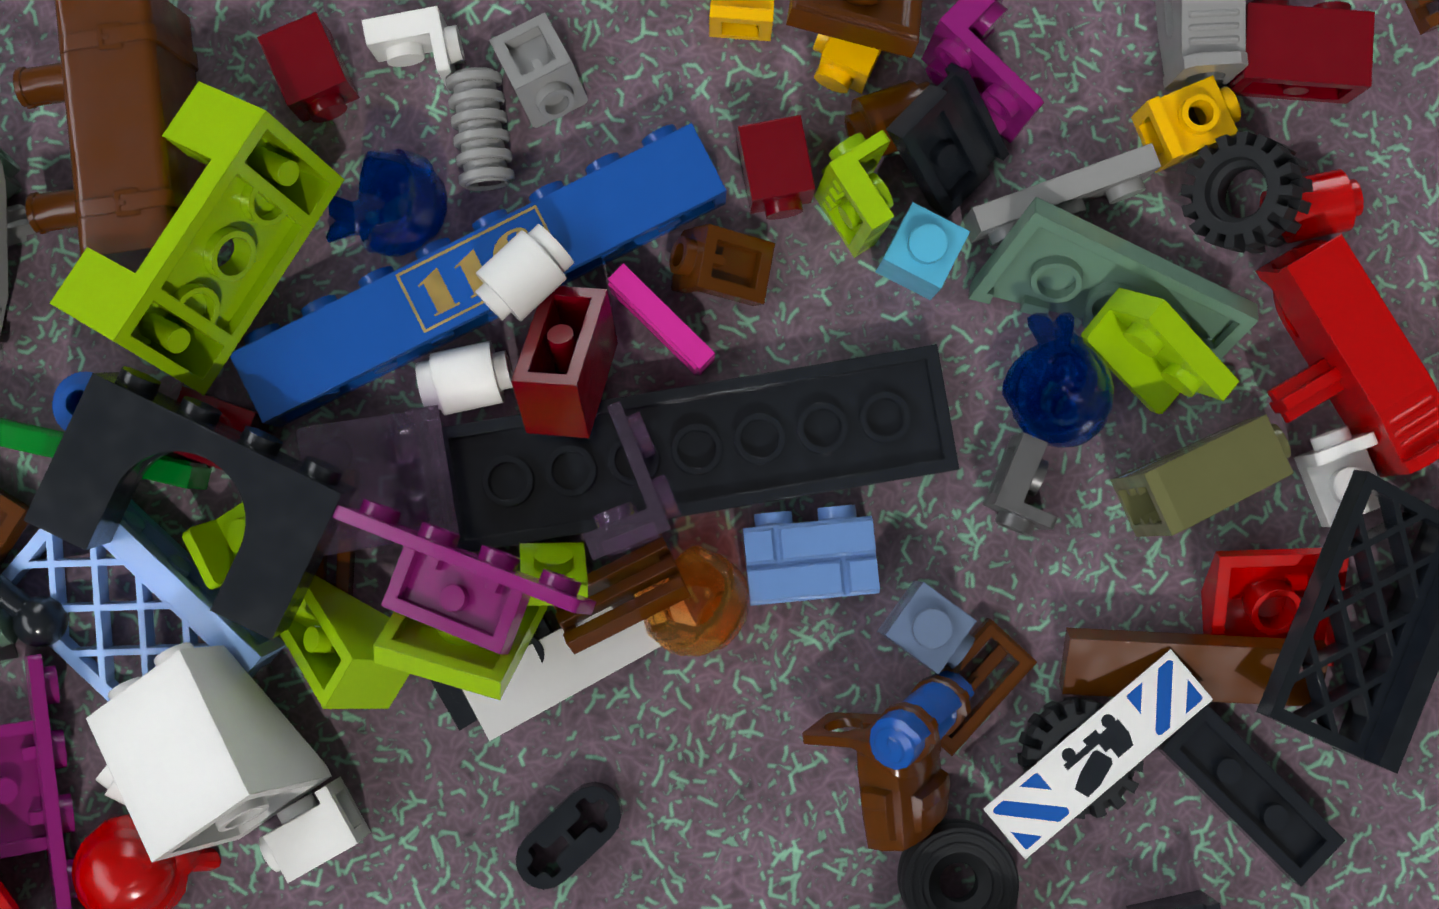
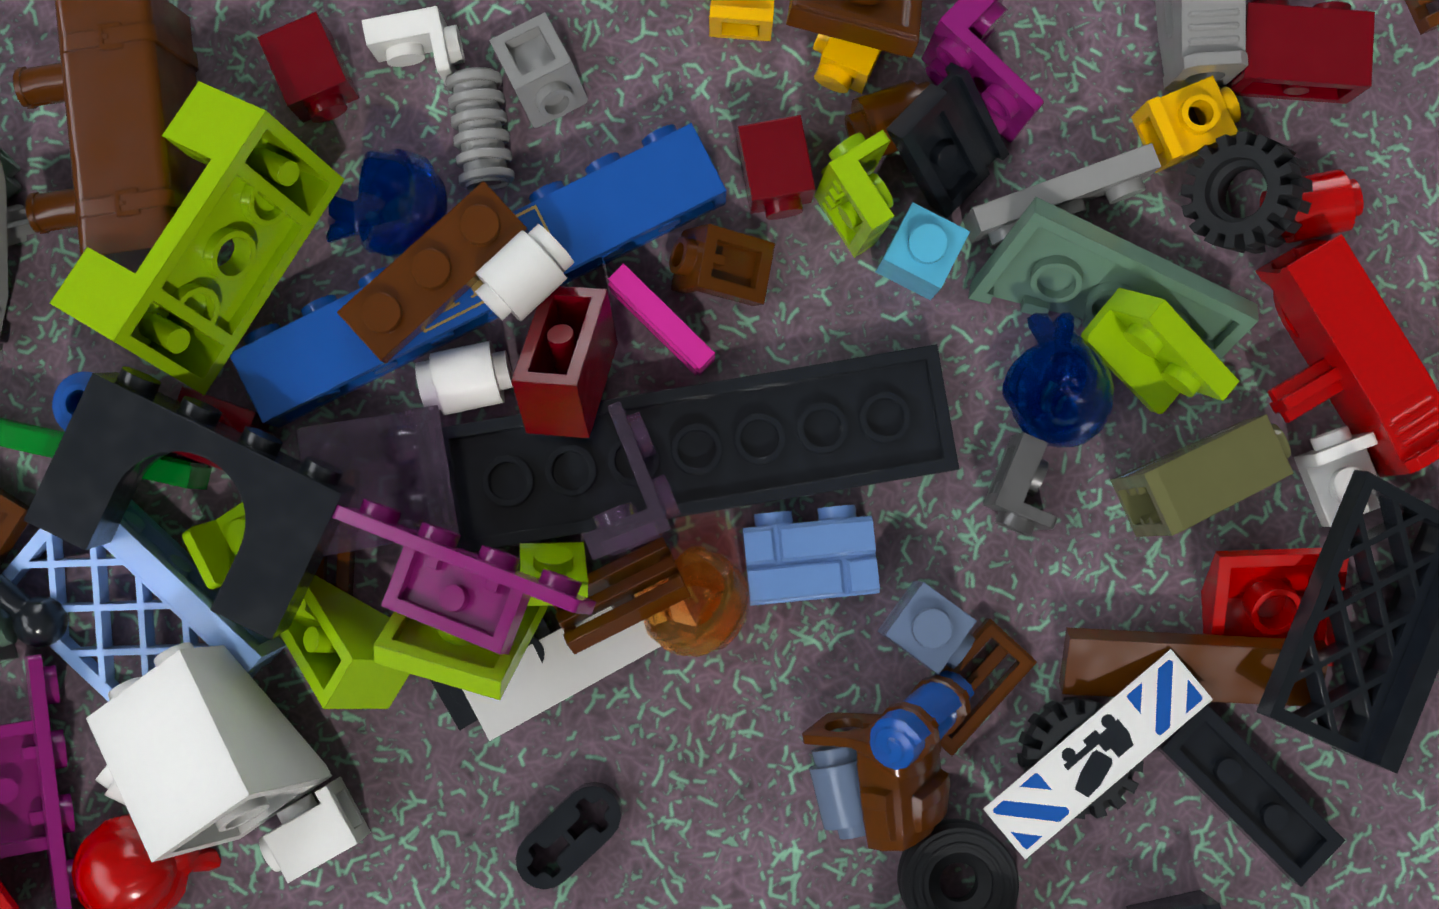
(431, 273): none -> reddish brown plate
(838, 790): none -> sand blue brick

